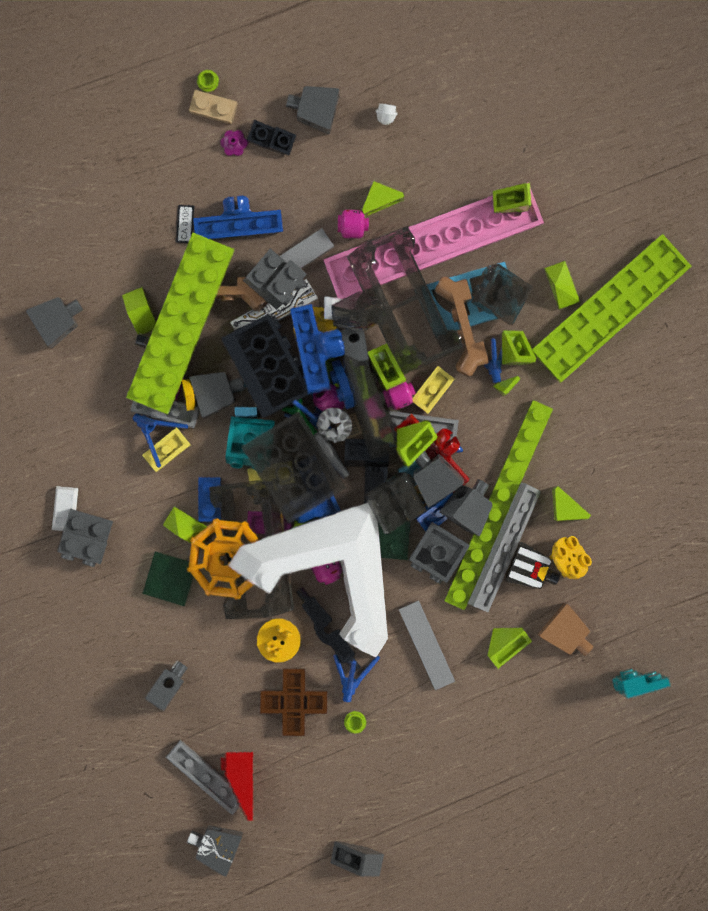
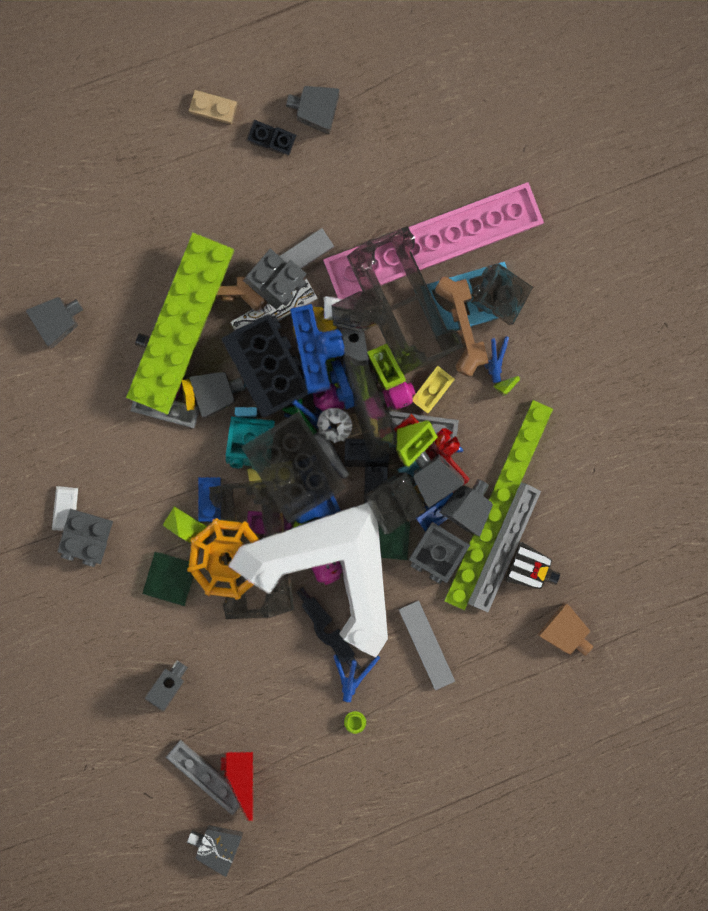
(139, 311): lime slope -> none
(147, 425): blue plant -> none
(167, 449): light yellow plate -> none
(184, 223): sticker -> none
(207, 81): lime plate -> none
(233, 148): magenta plant -> none
(239, 221): blue plate -> none
(273, 649): yellow plate -> none
(293, 702): reddish brown plate -> none
(352, 224): dark pink head -> none
(357, 859): dark grey slope -> none
(380, 198): lime slope -> none
(386, 113): white plate -> none
(506, 644): lime slope -> none
(512, 199): lime slope -> none
(516, 349): lime slope -> none
(562, 285): lime slope -> none
(565, 507): lime slope -> none
(570, 558): yellow plate -> none
(611, 308): lime plate -> none
(633, 683): teal plate -> none

